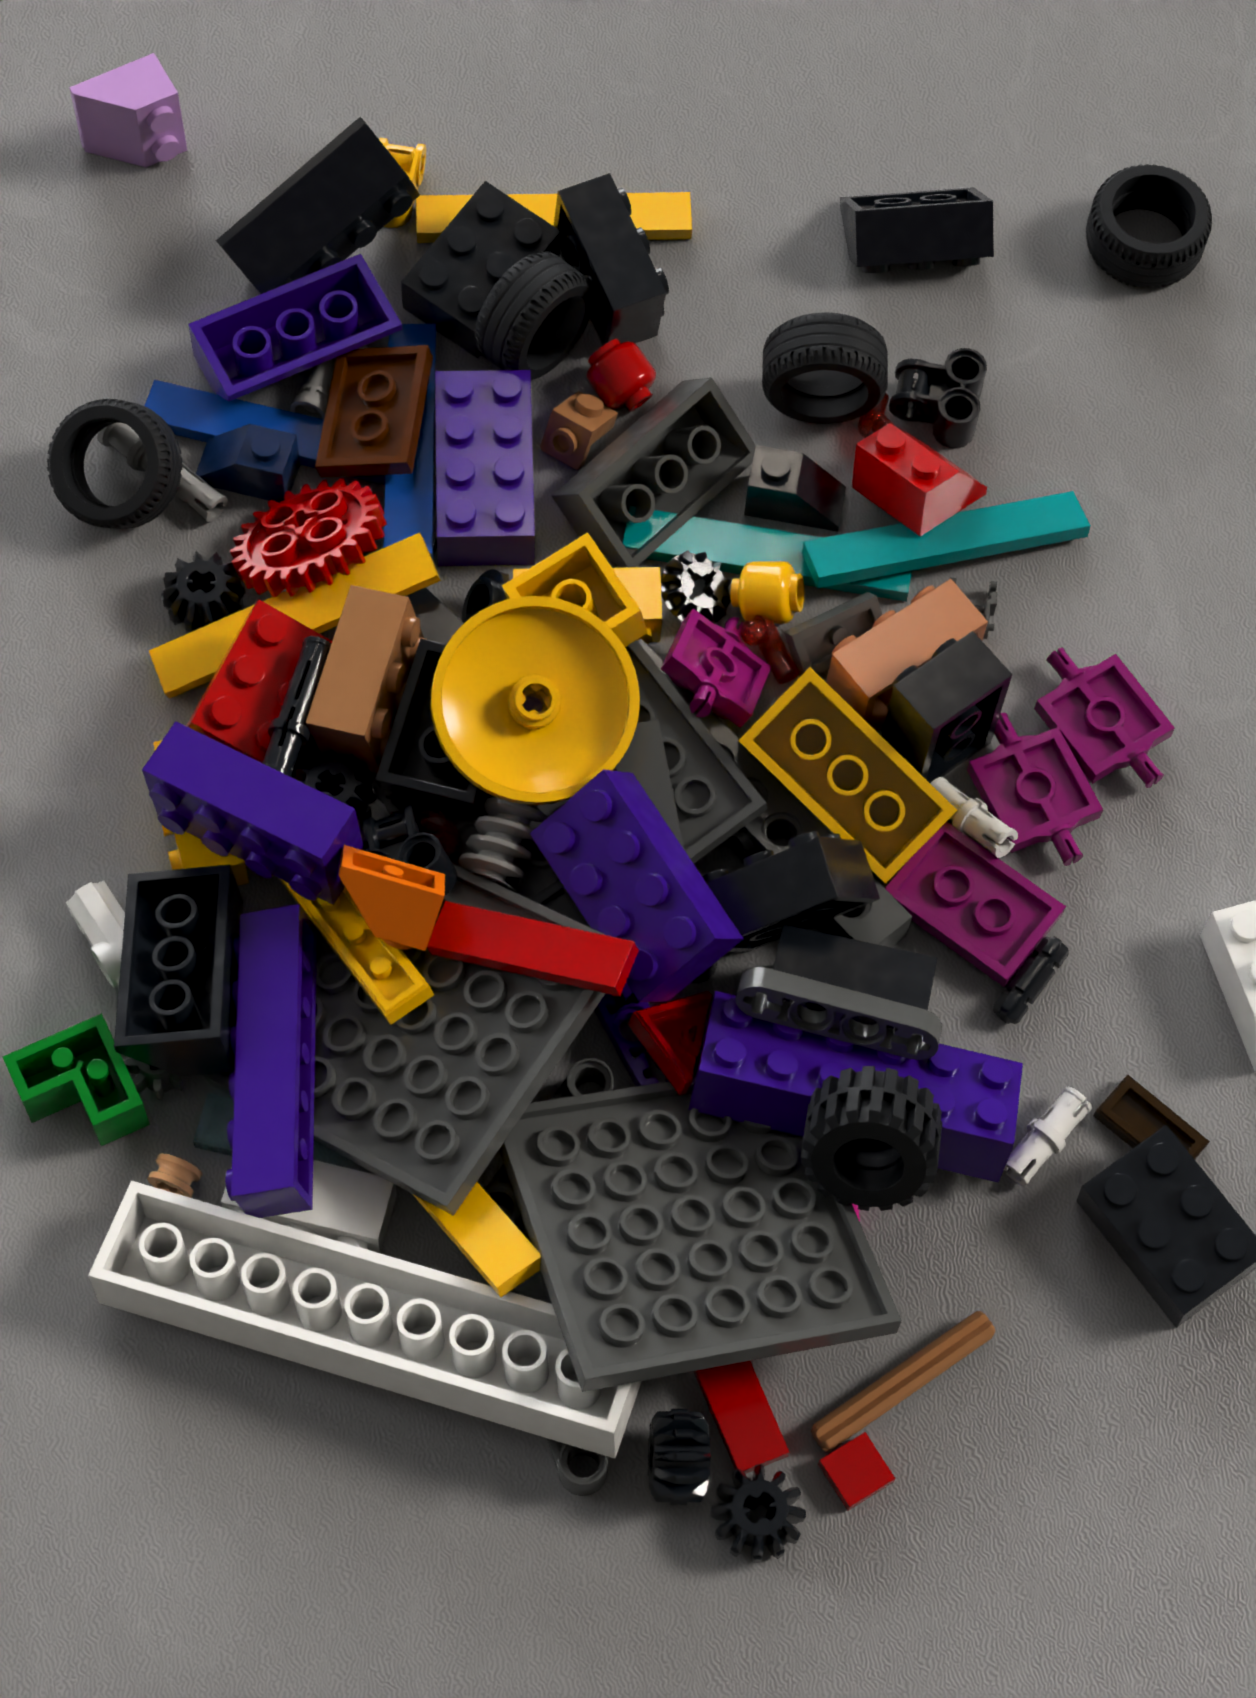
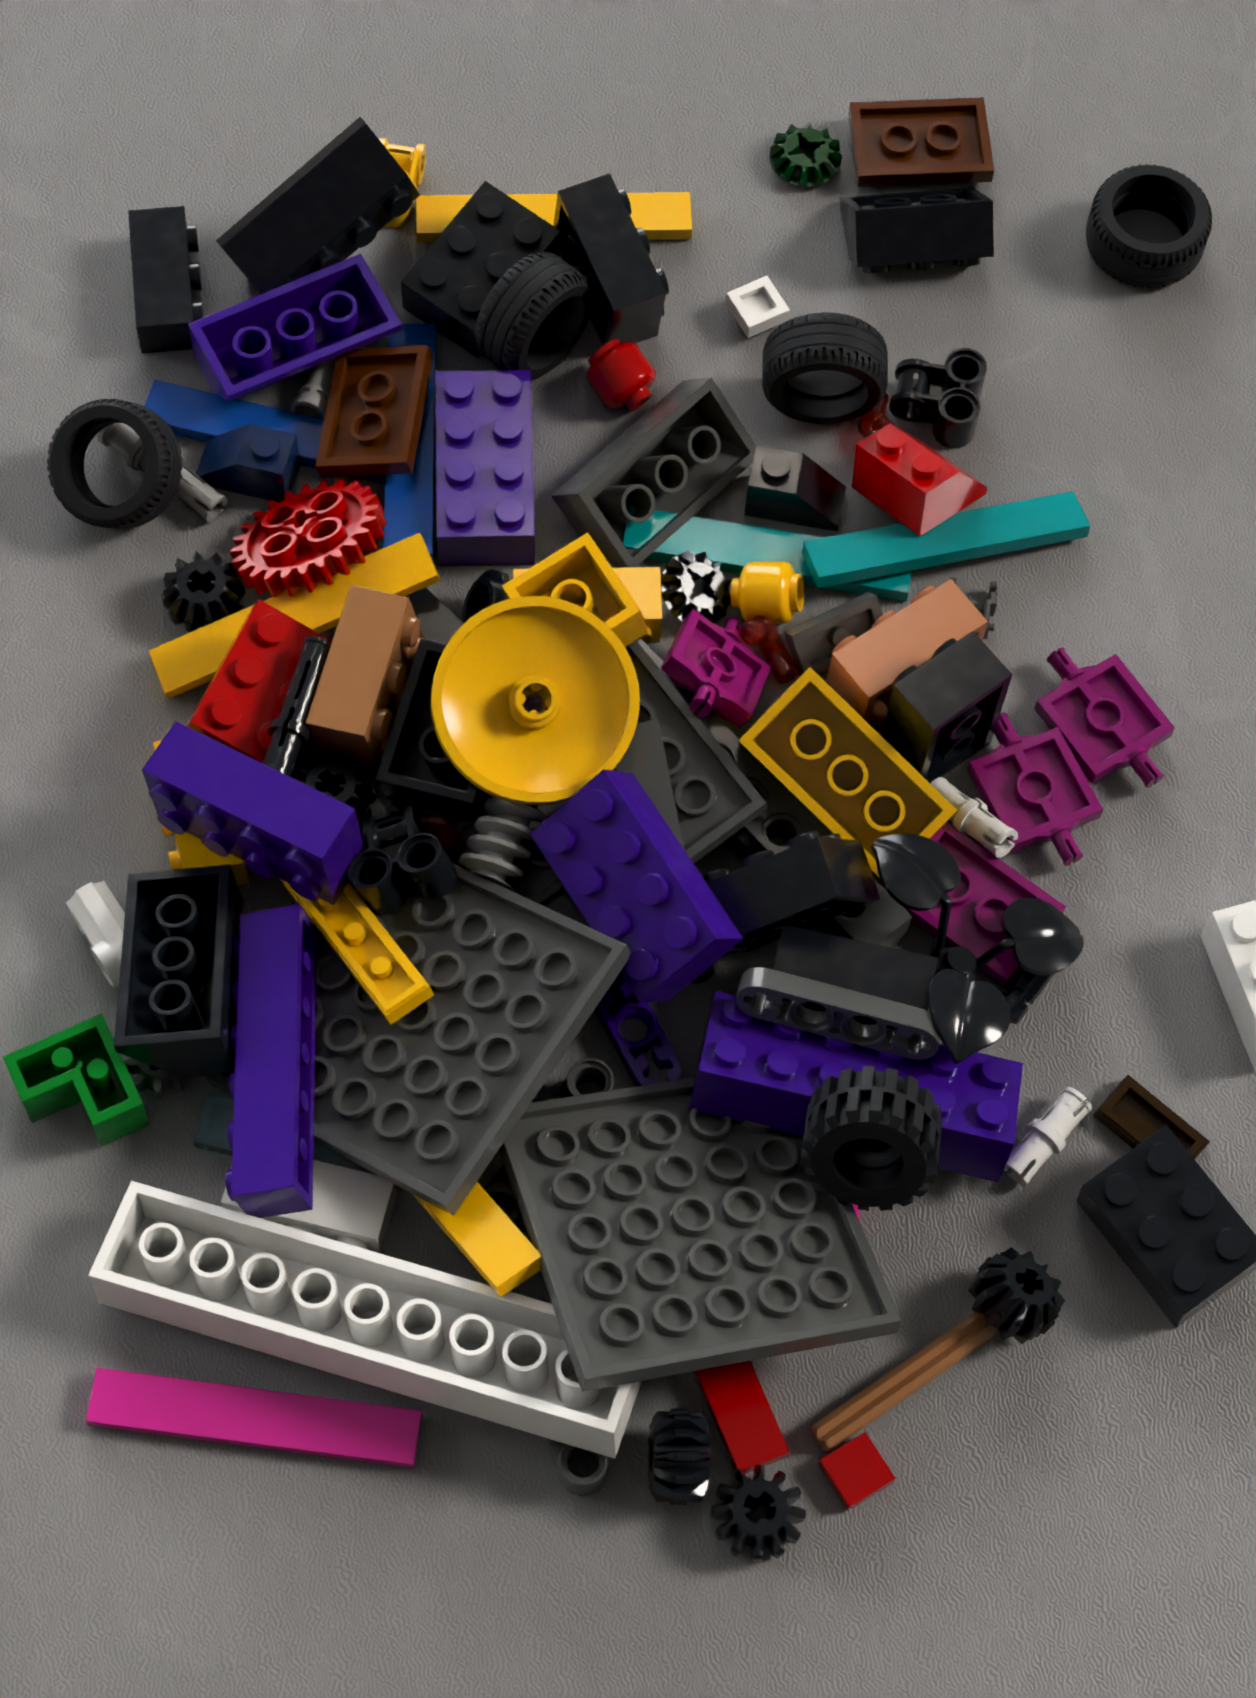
(130, 114): lavender slope -> none
(164, 278): none -> black brick
(174, 1175): light nougat bush -> none
(254, 1418): none -> dark pink tile
(393, 896): orange slope -> none
(533, 948): red tile -> none
(575, 427): medium nougat bracket -> none
(673, 1036): red tile -> none
(757, 306): none -> white plate
(799, 169): none -> dark green gear
(920, 142): none -> reddish brown plate
(963, 1010): none -> black plant
(1016, 1295): none -> black gear

